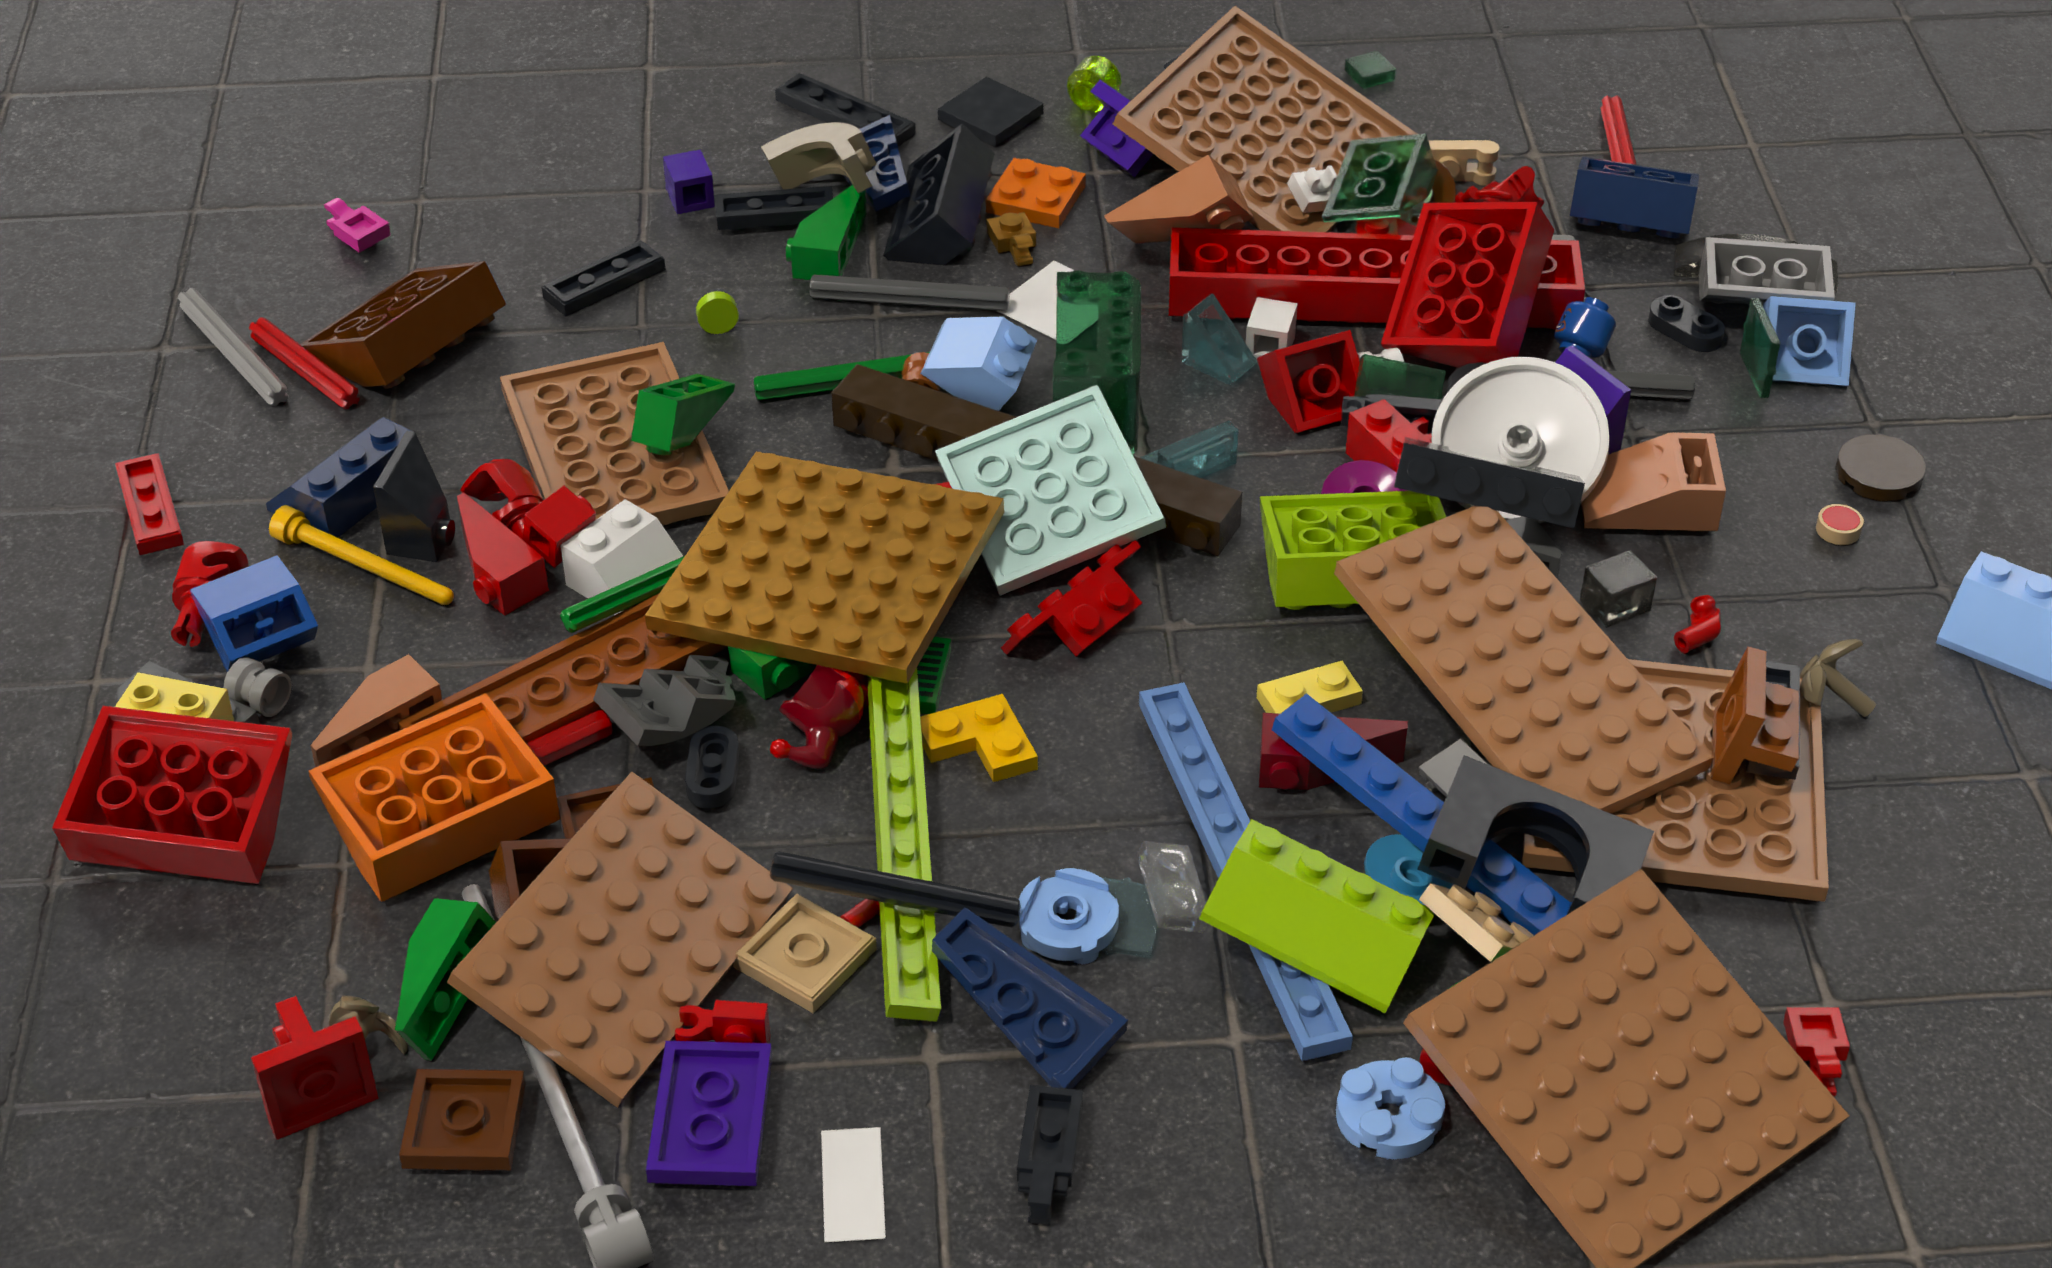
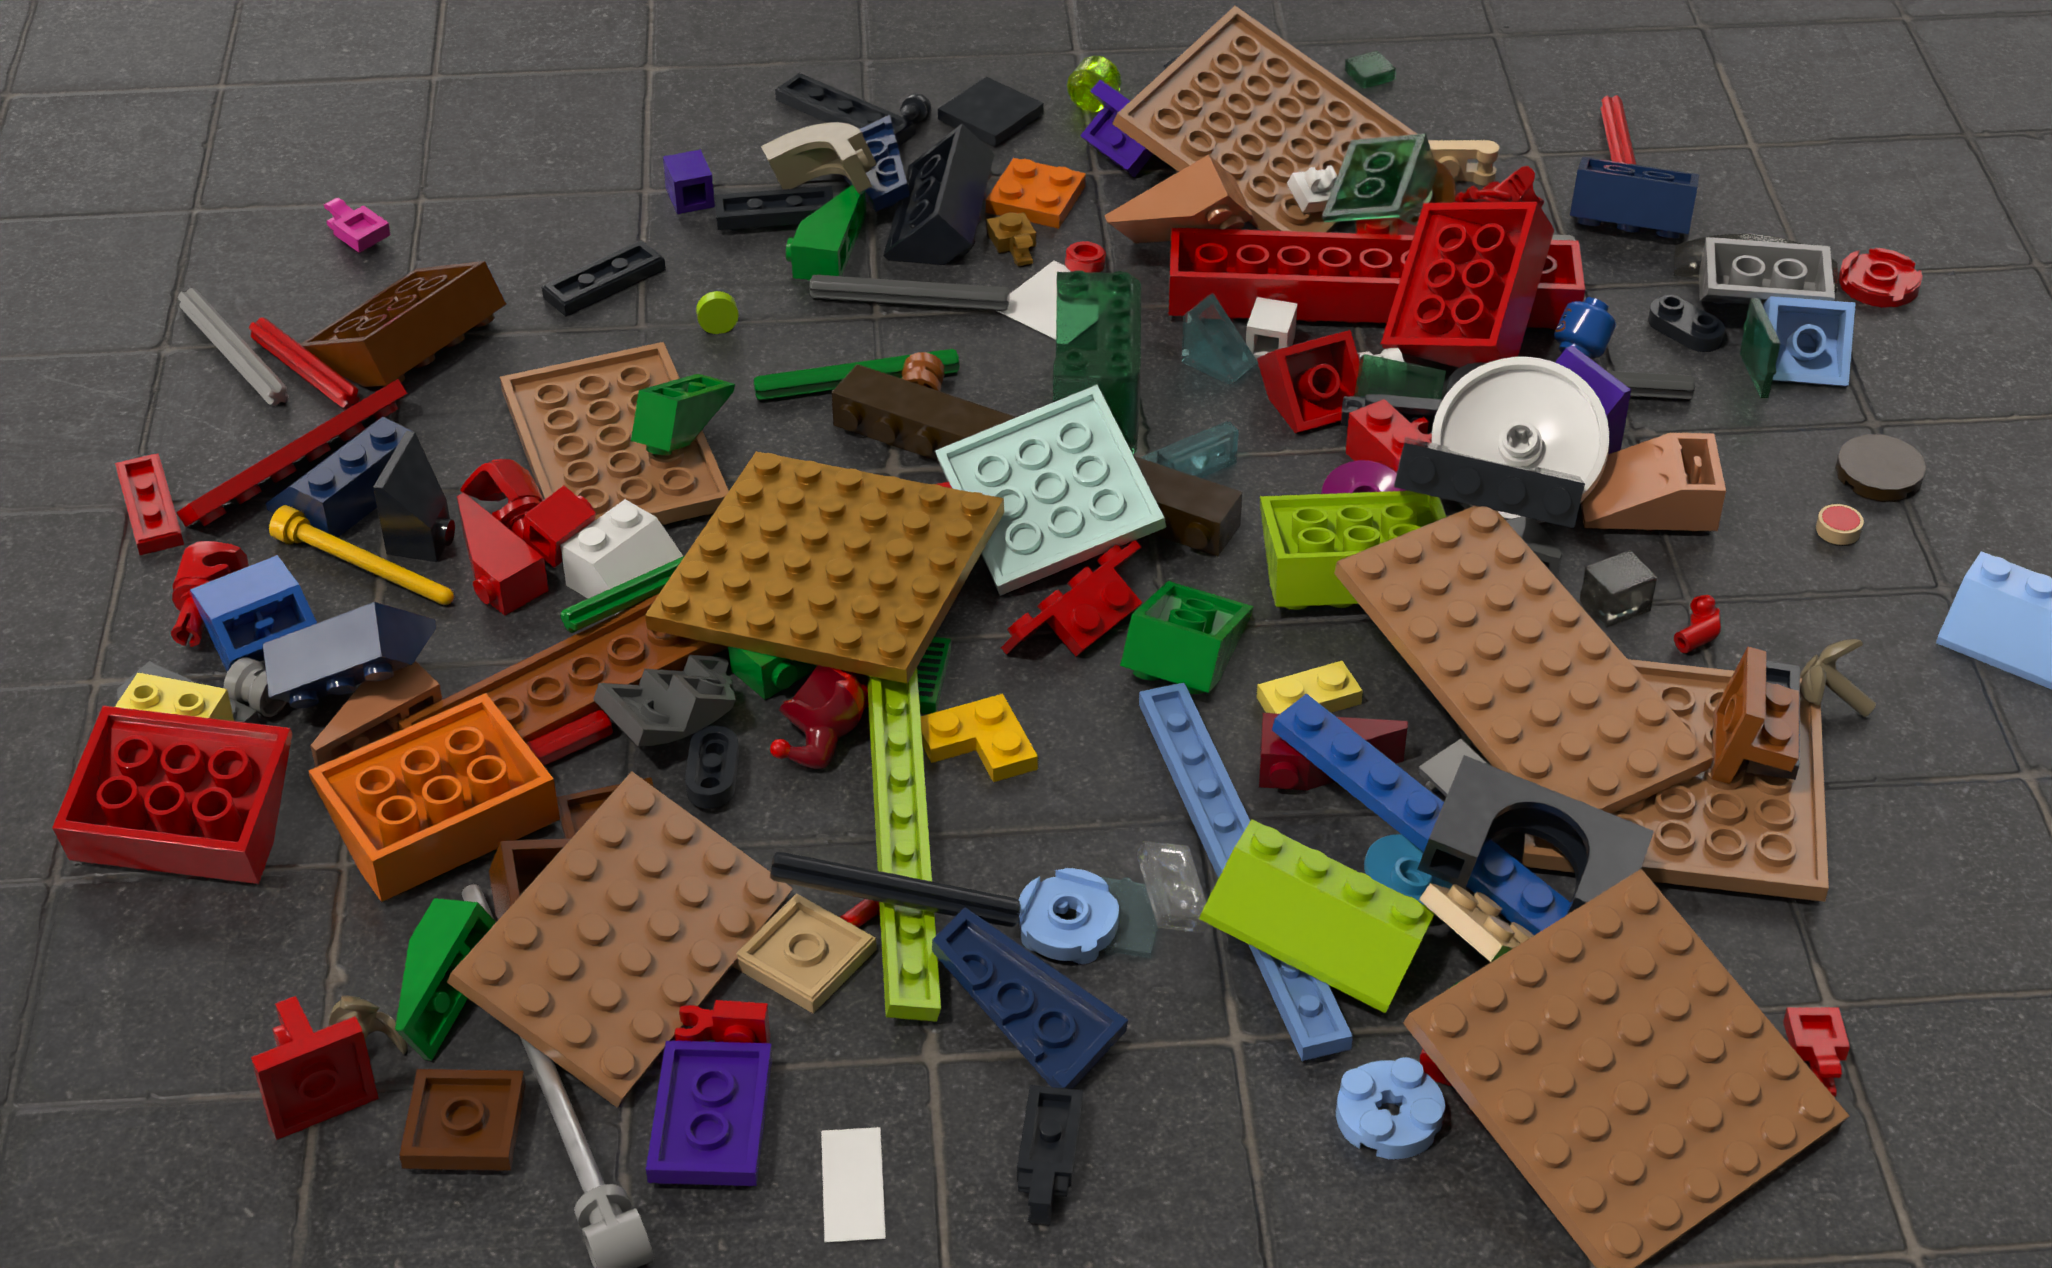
(280, 463): none -> red plate
(344, 653): none -> slope
(916, 108): none -> black bar
(979, 359): light blue slope -> none
(1085, 257): none -> red tile
(1184, 636): none -> green slope
(1880, 278): none -> red tile

